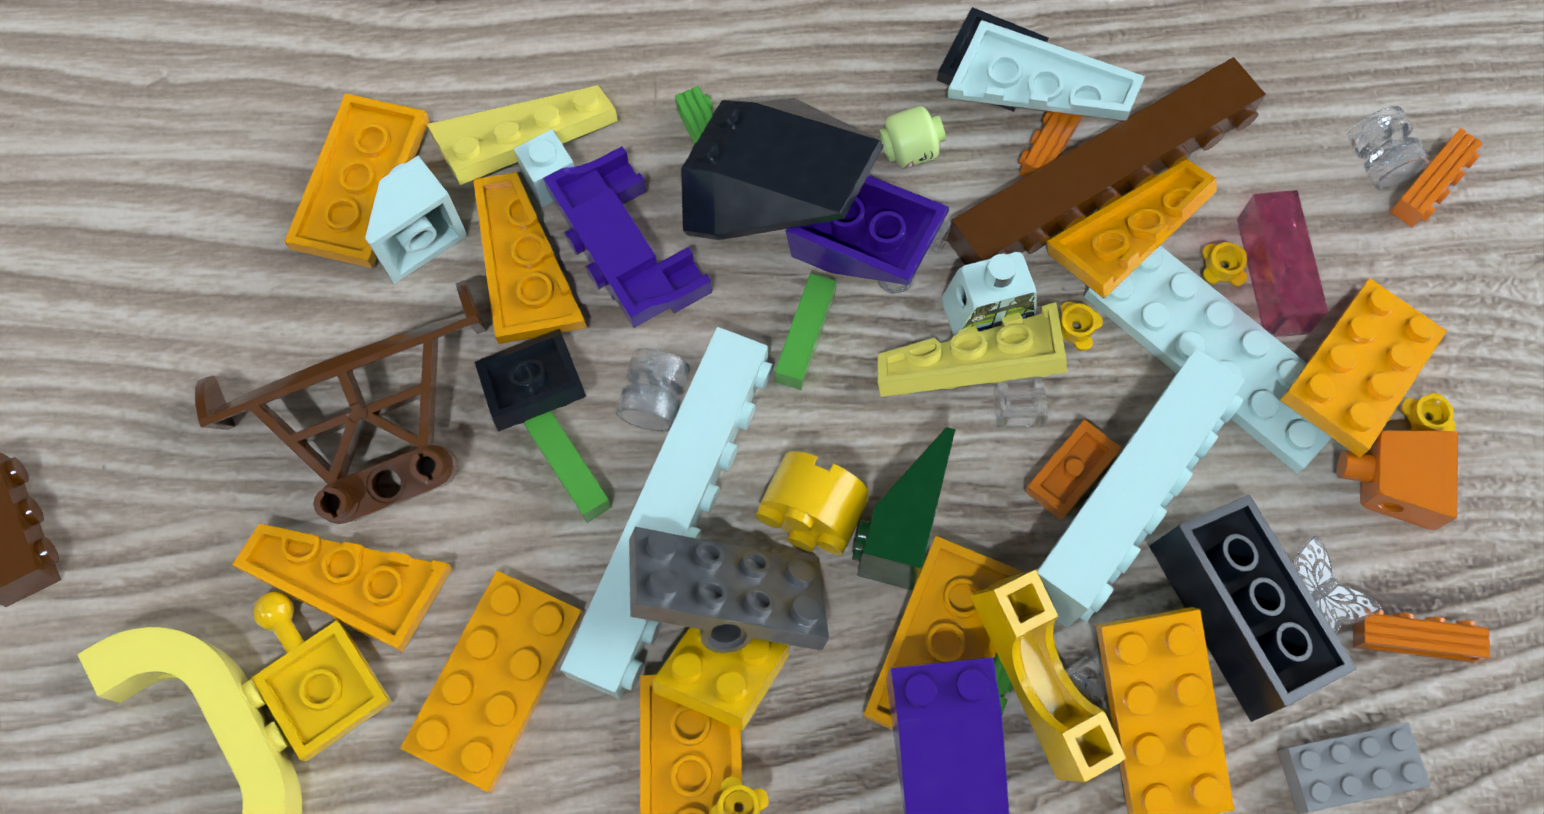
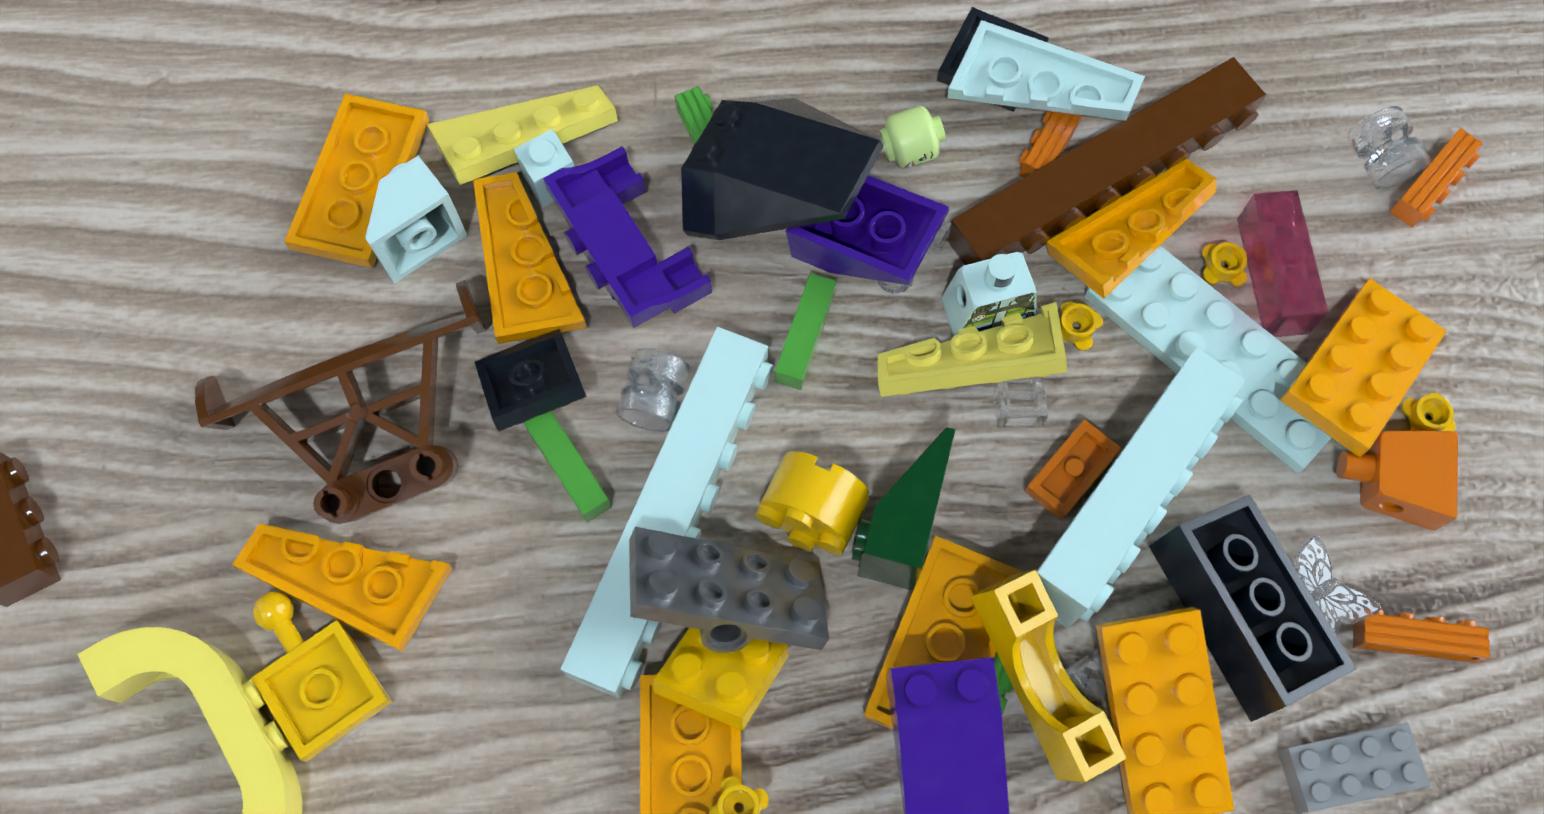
(492, 681): light orange plate -> none

